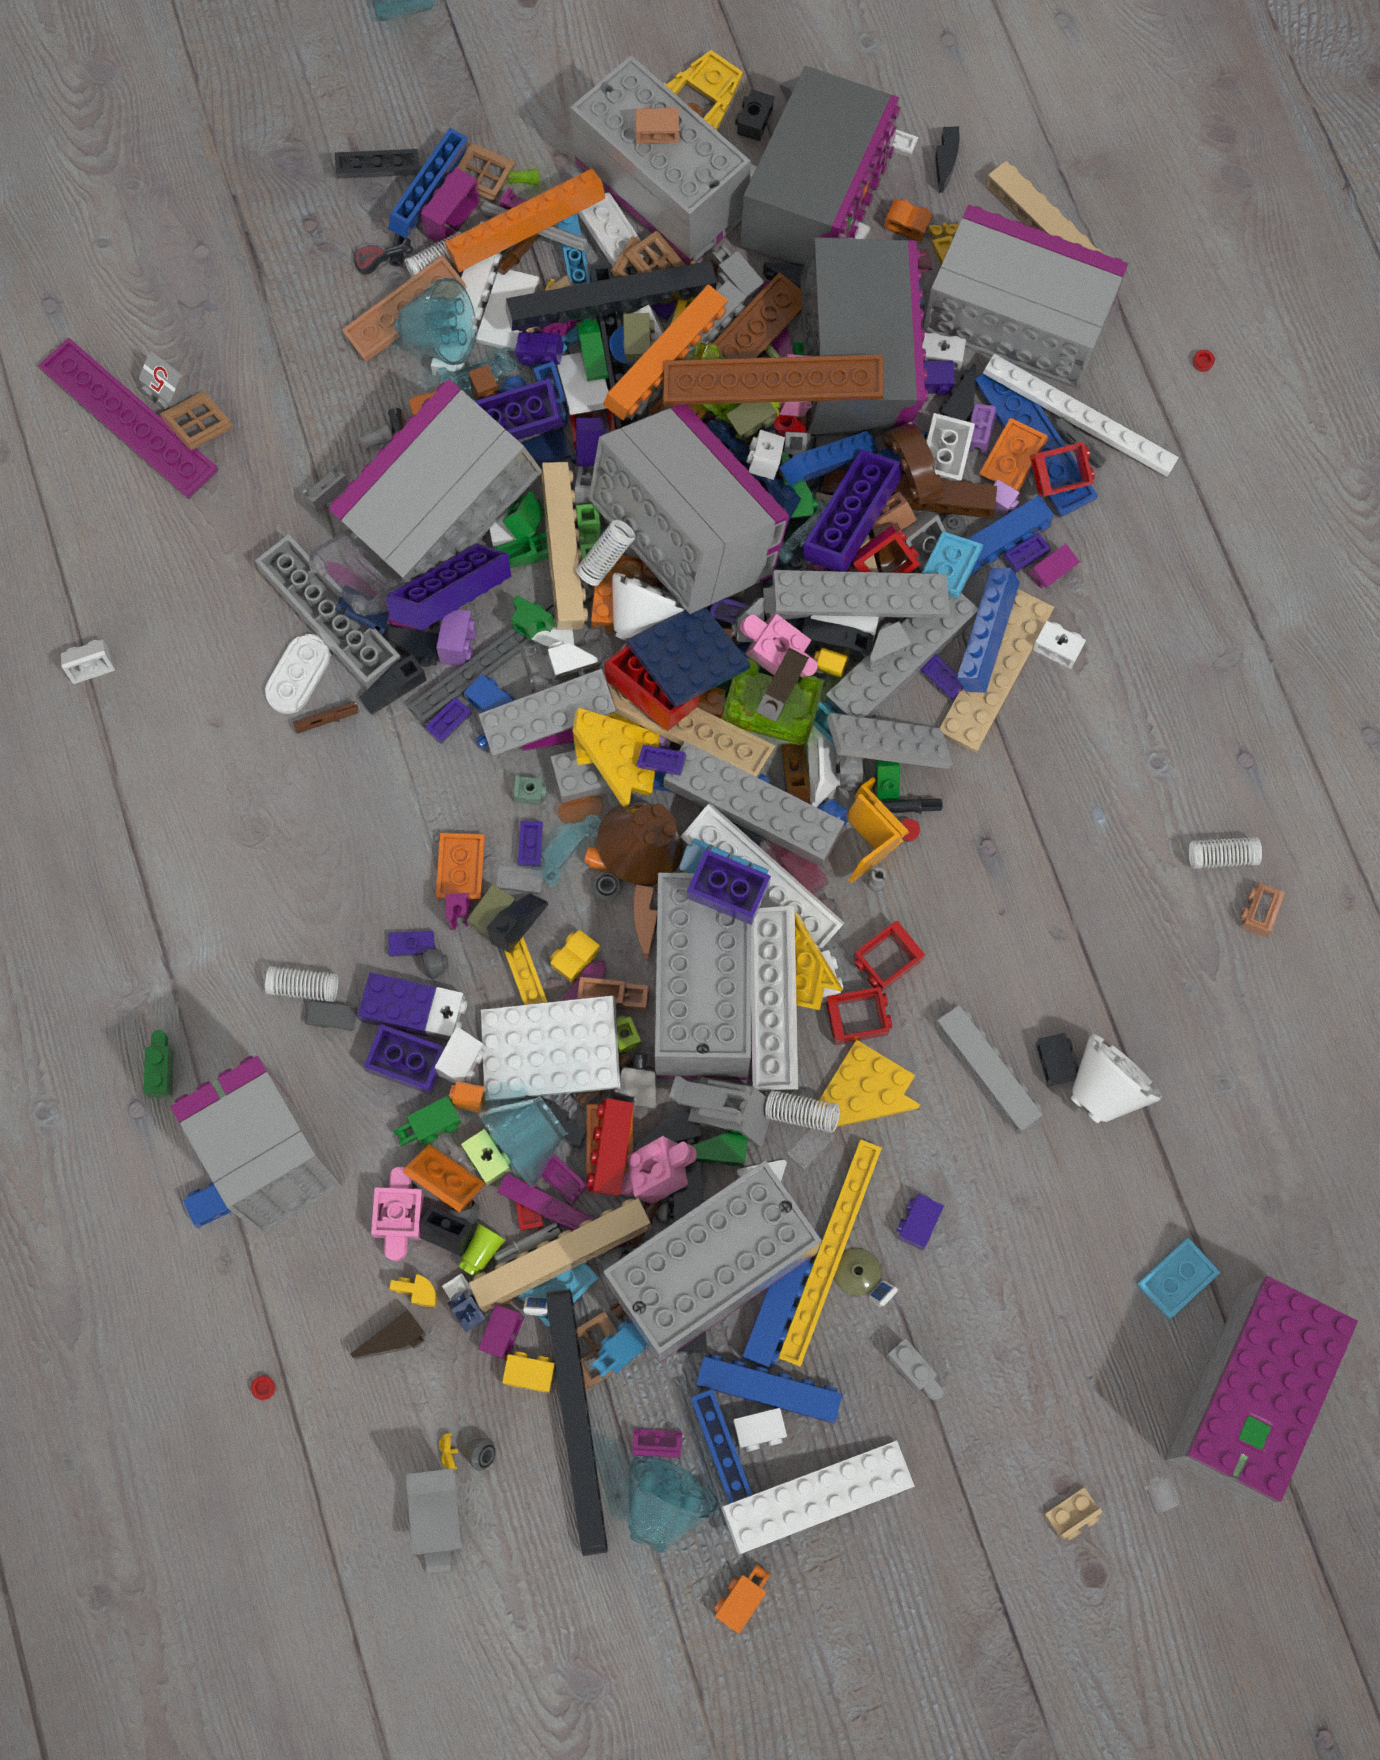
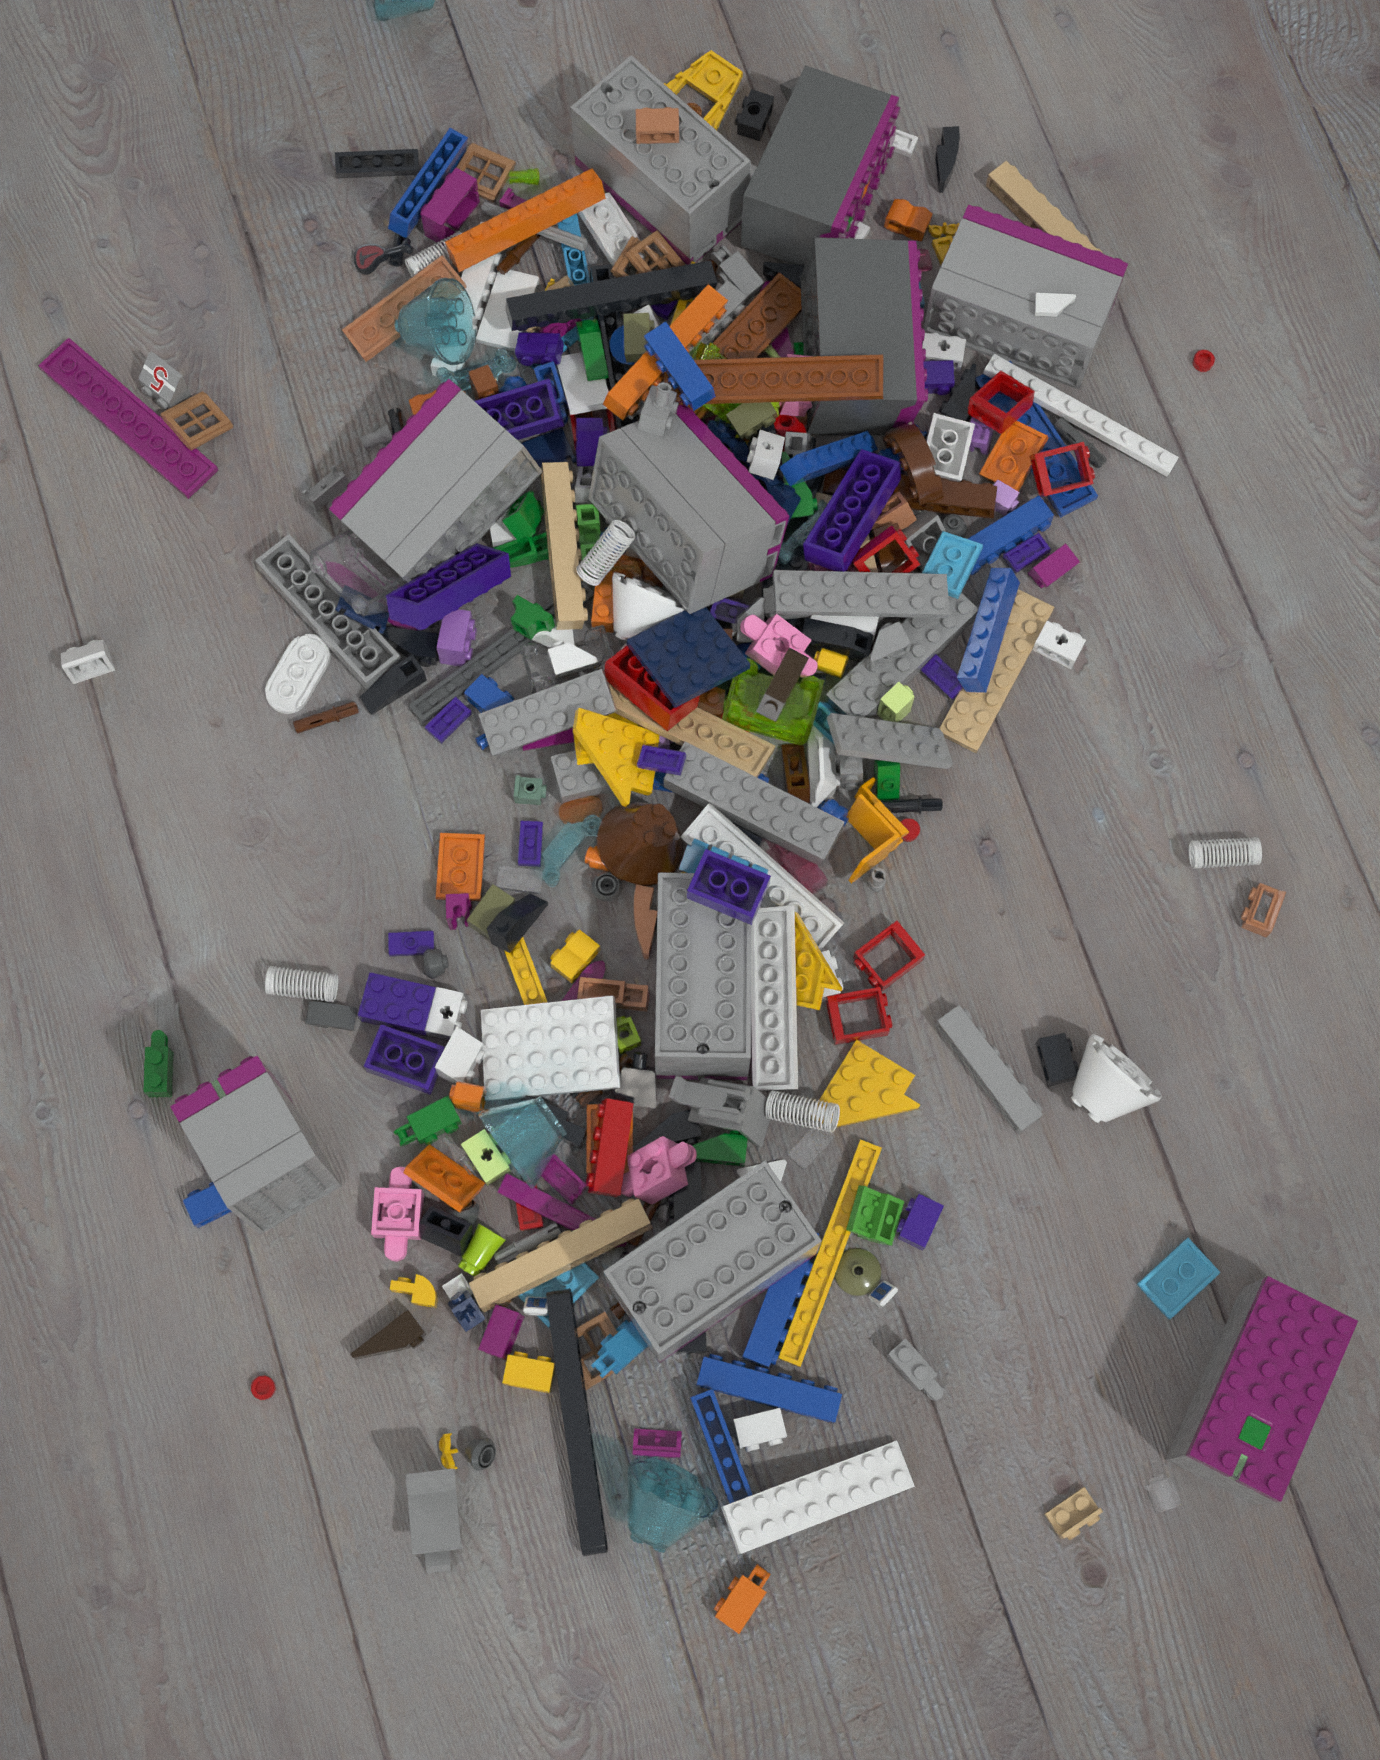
(658, 410): none -> light grey brick
(679, 366): none -> blue brick
(875, 1216): none -> bright green brick
(896, 703): none -> yellowish green brick
(993, 416): none -> red window
(1052, 304): none -> white tile

